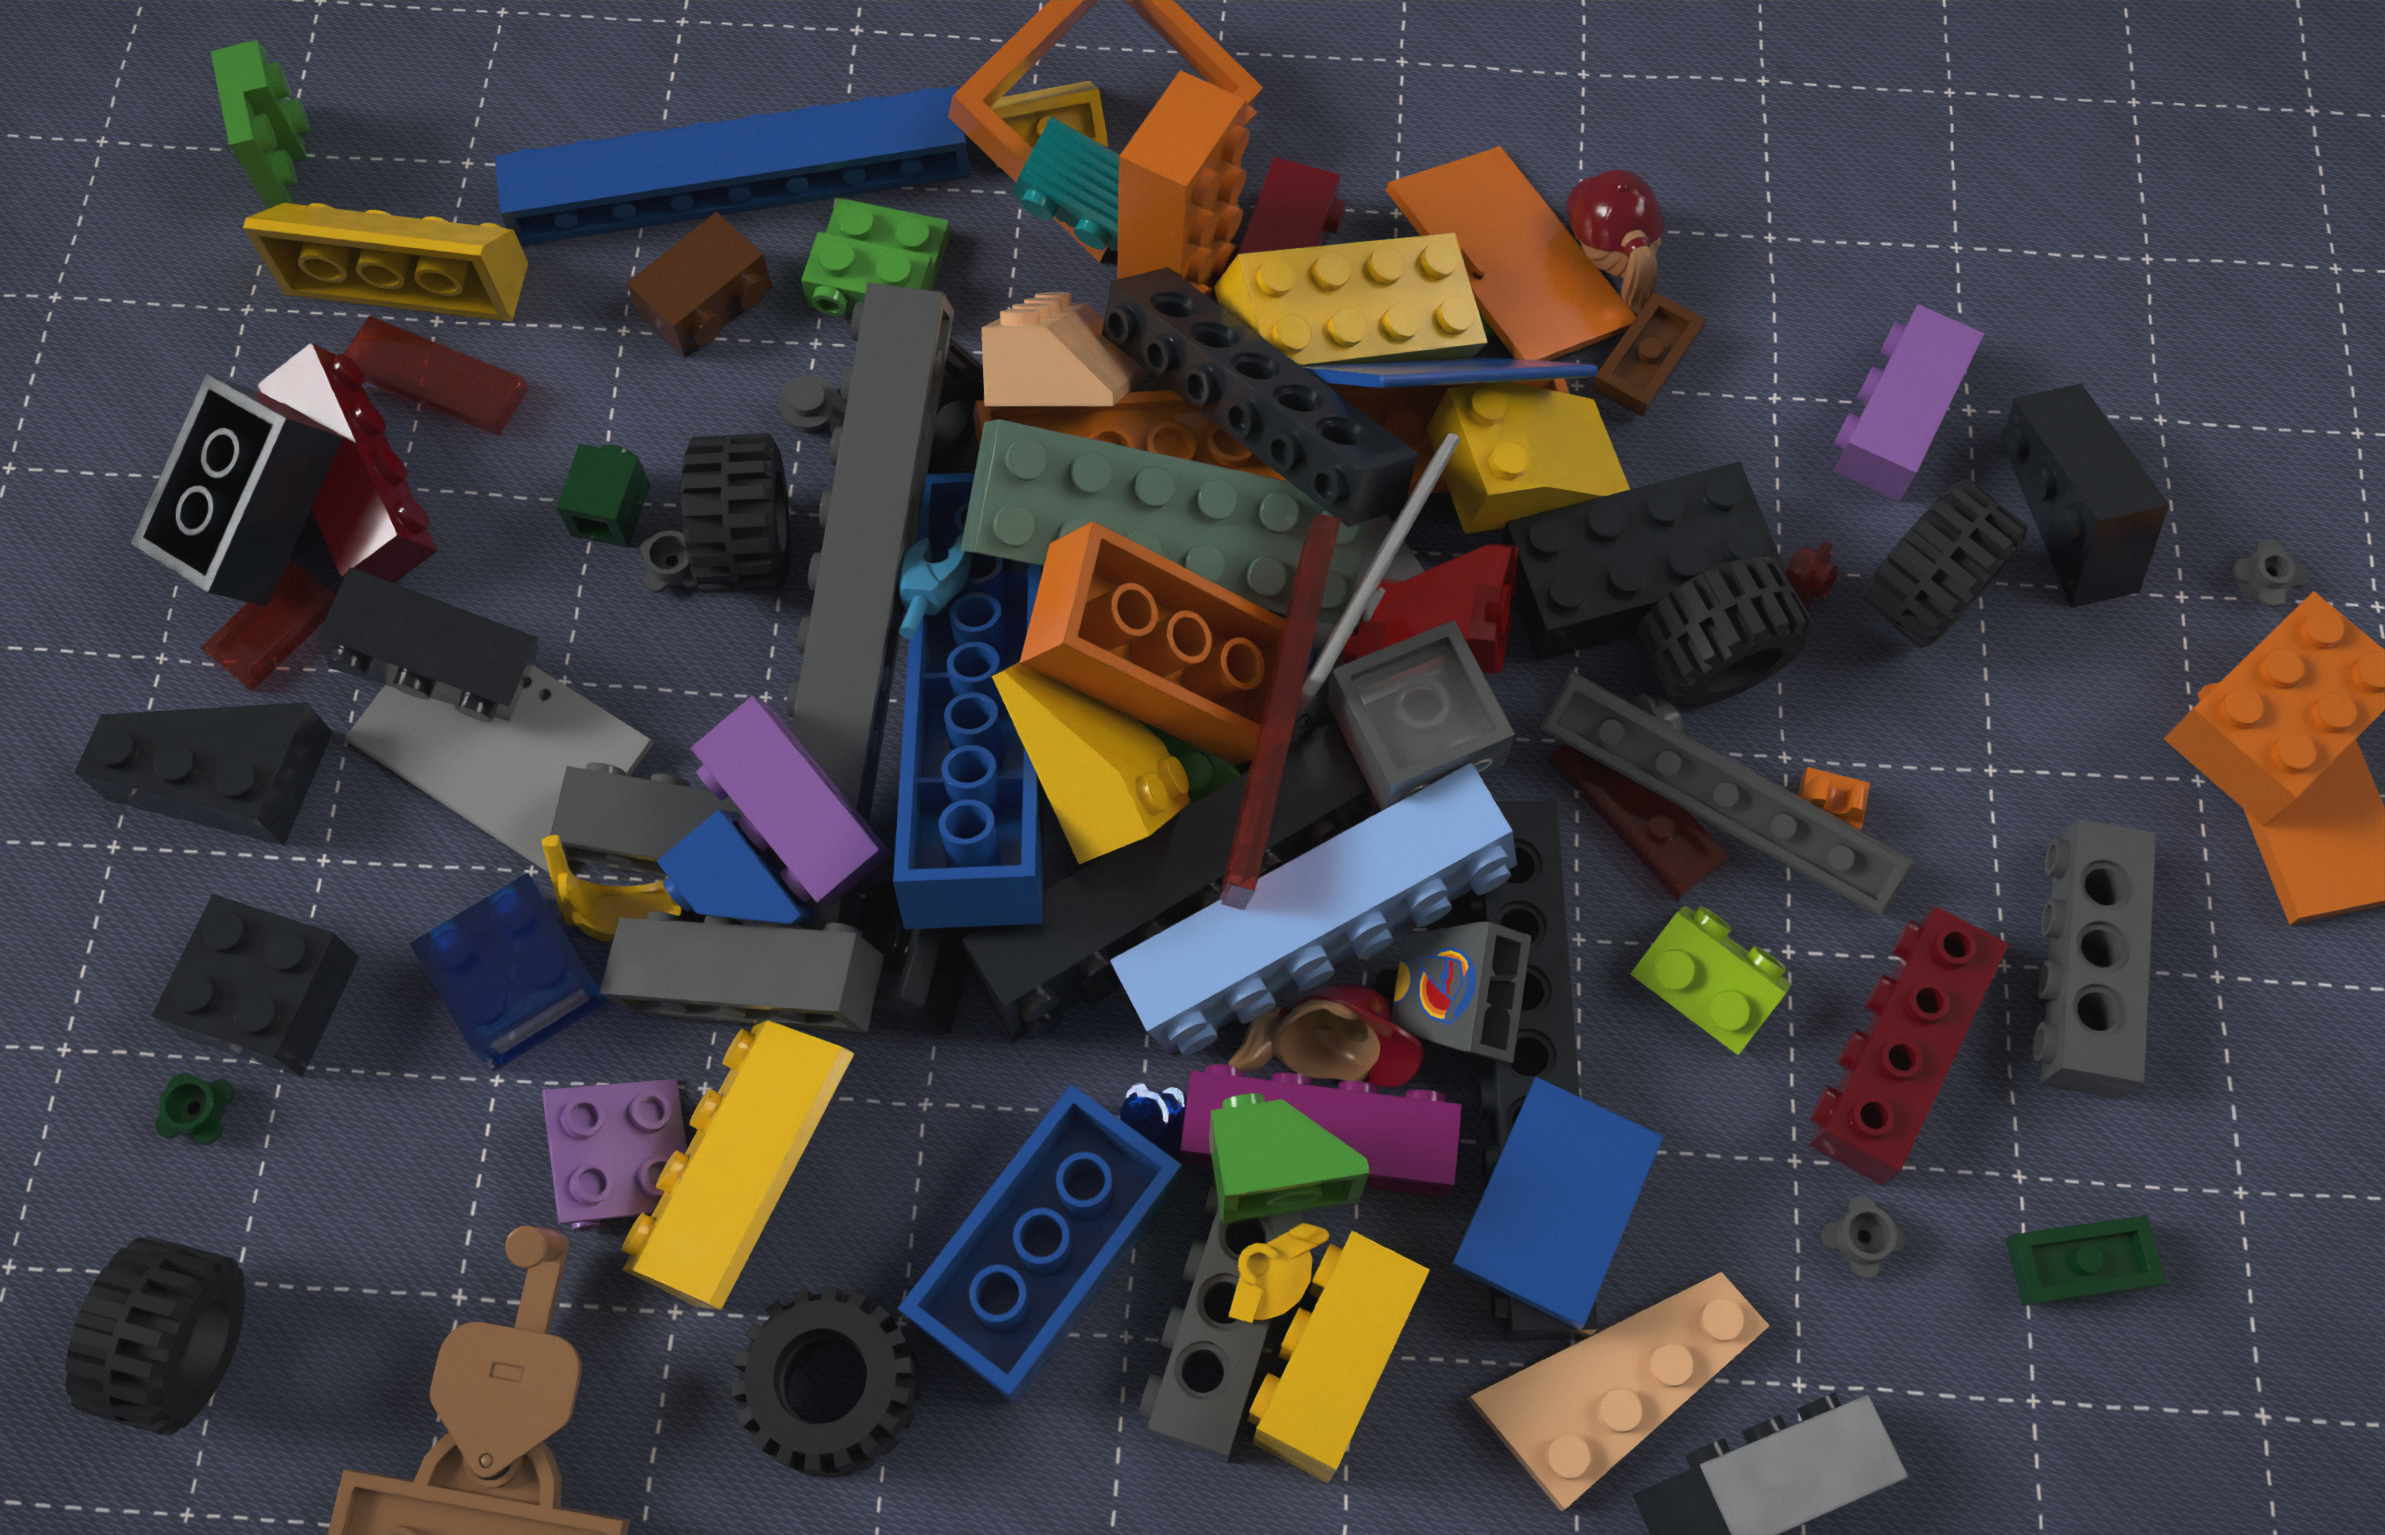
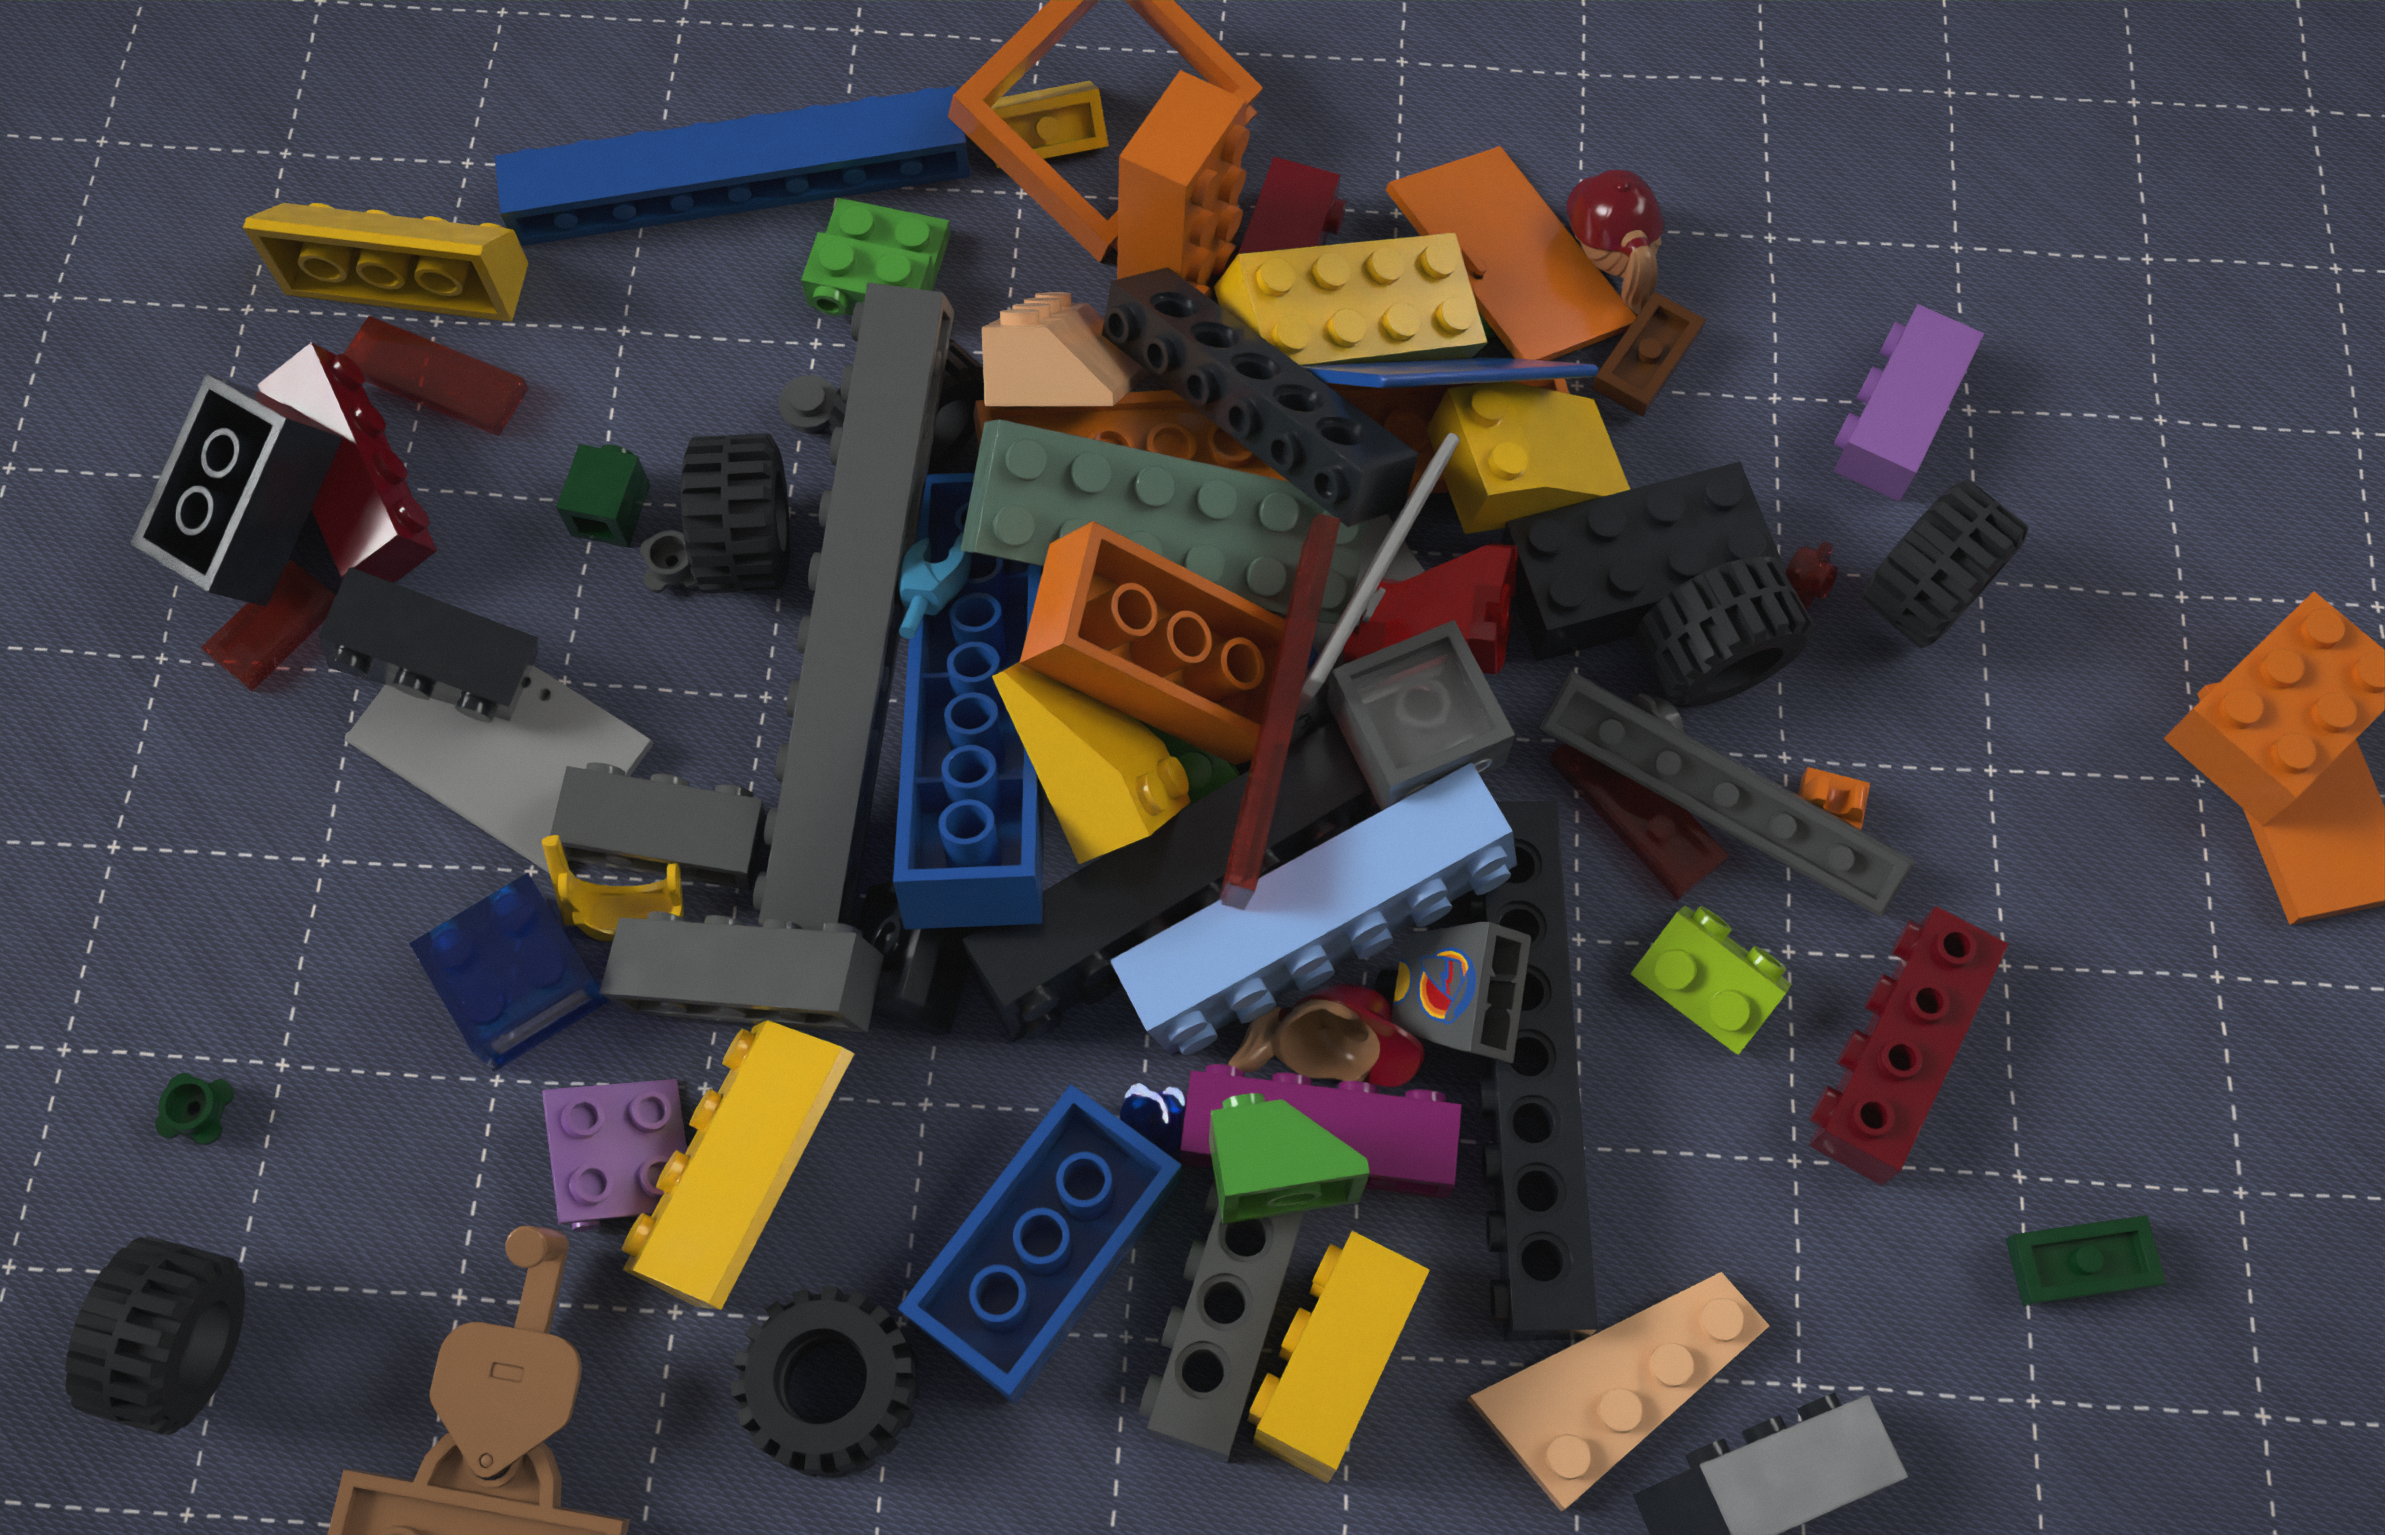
(211, 765): black wedge -> none
(256, 985): black brick -> none
(261, 119): bright green plate -> none
(700, 285): reddish brown brick -> none
(729, 876): blue slope -> none
(788, 803): medium lavender brick -> none
(1074, 182): teal brick -> none
(1275, 1273): yellow piece -> none
(1557, 1203): blue tile -> none
(1883, 1236): dark grey plate -> none
(2084, 493): black wedge -> none
(2121, 867): dark grey brick -> none
(2258, 584): dark grey plate -> none

